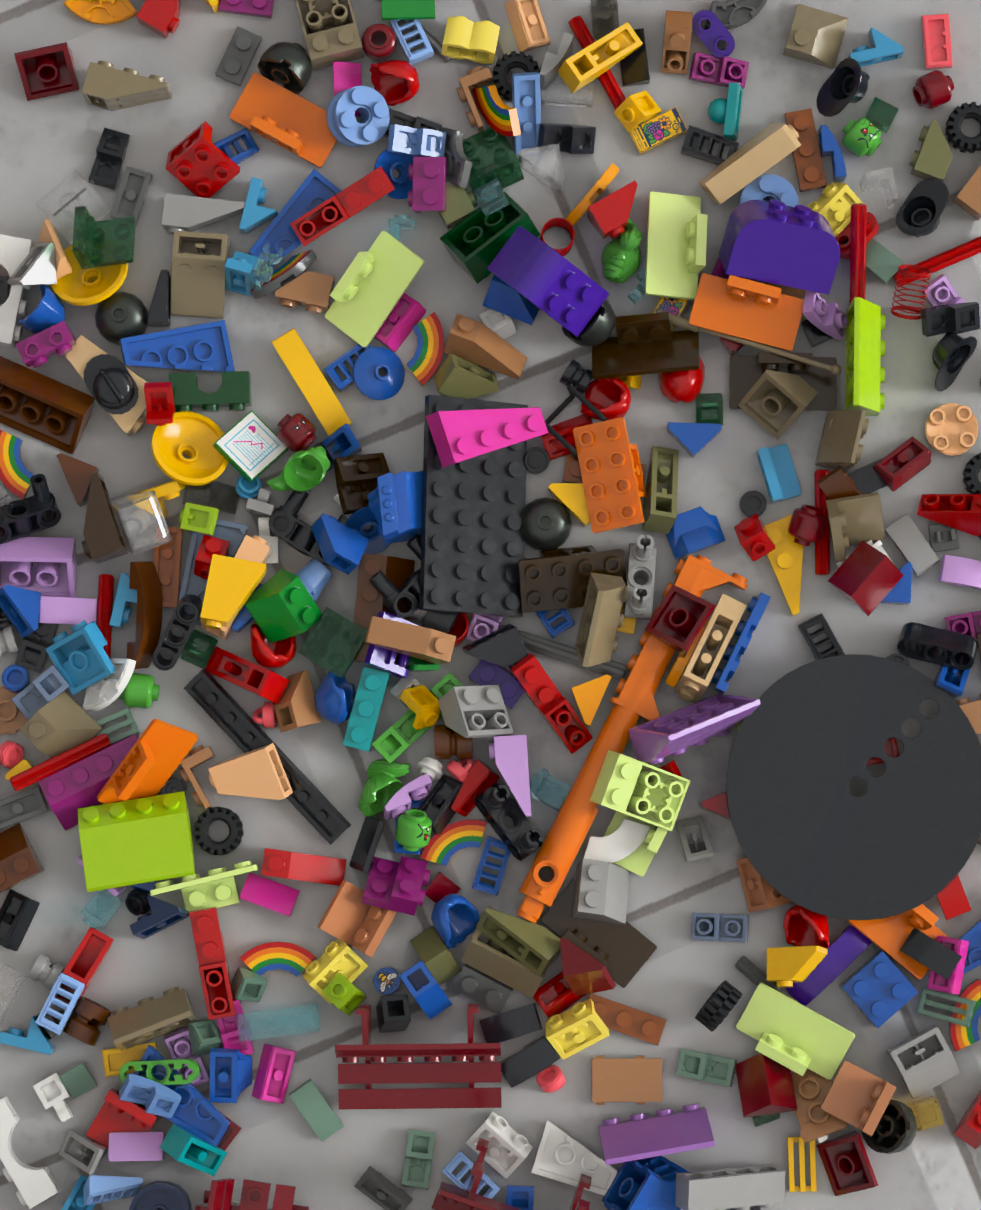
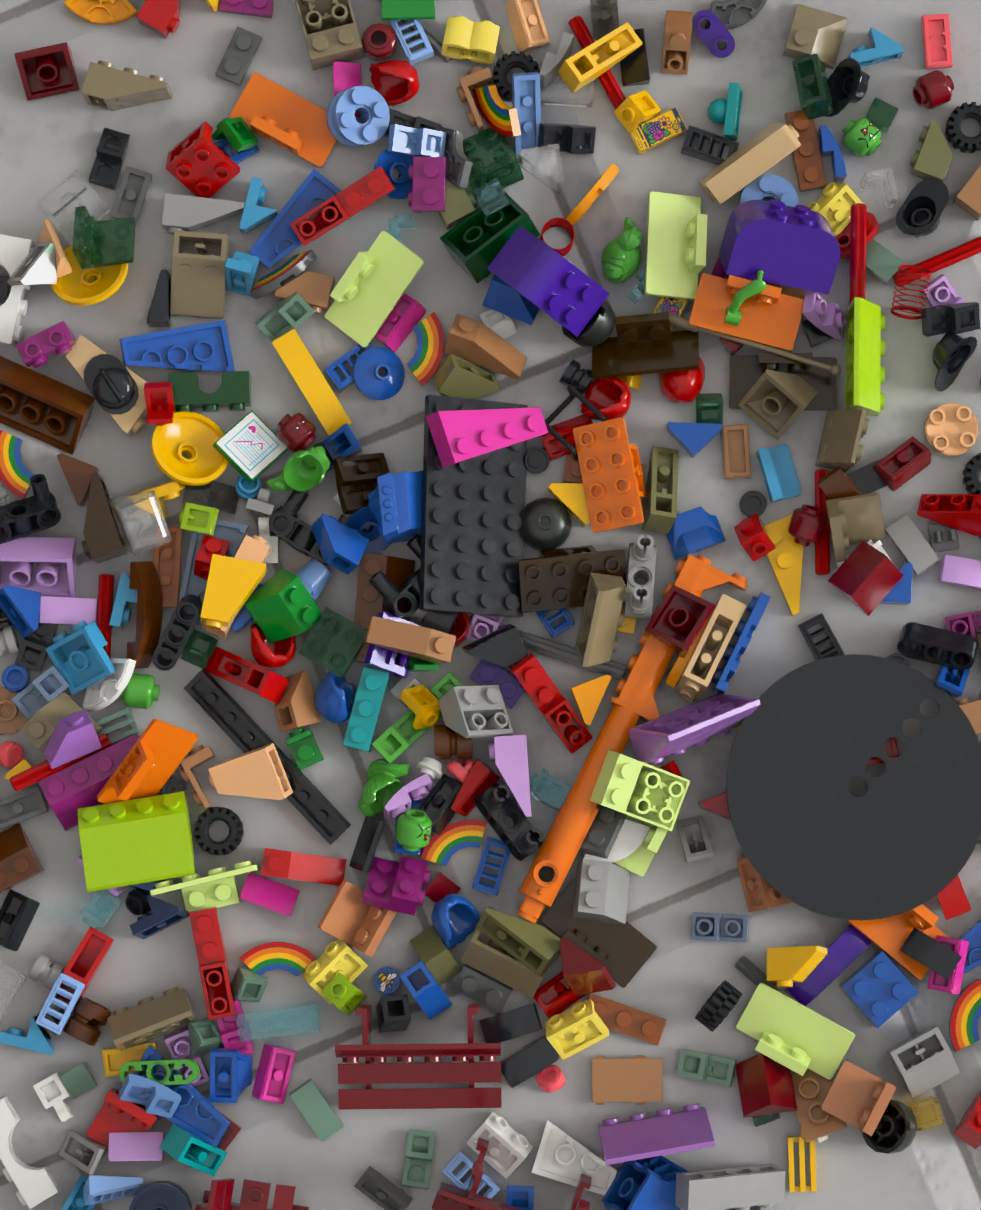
(47, 314): blue hair -> none
(71, 739): none -> medium lavender slope
(121, 317): pearl dark grey cylinder -> none
(237, 133): none -> green bracket
(262, 271): clear light blue plate -> none
(269, 717): coral tile -> none
(285, 315): none -> sand green slope
(287, 65): pearl dark grey cylinder -> none
(304, 748): none -> green bracket
(603, 832): none -> dark grey plate
(613, 211): red slope -> none
(718, 70): magenta slope -> none
(736, 451): none -> medium nougat tile
(756, 286): none -> bright green piece
(805, 927): red hair -> none
(813, 86): none -> clear green brick
(847, 1164): dark red slope -> none
(968, 1013): sand green tile -> none

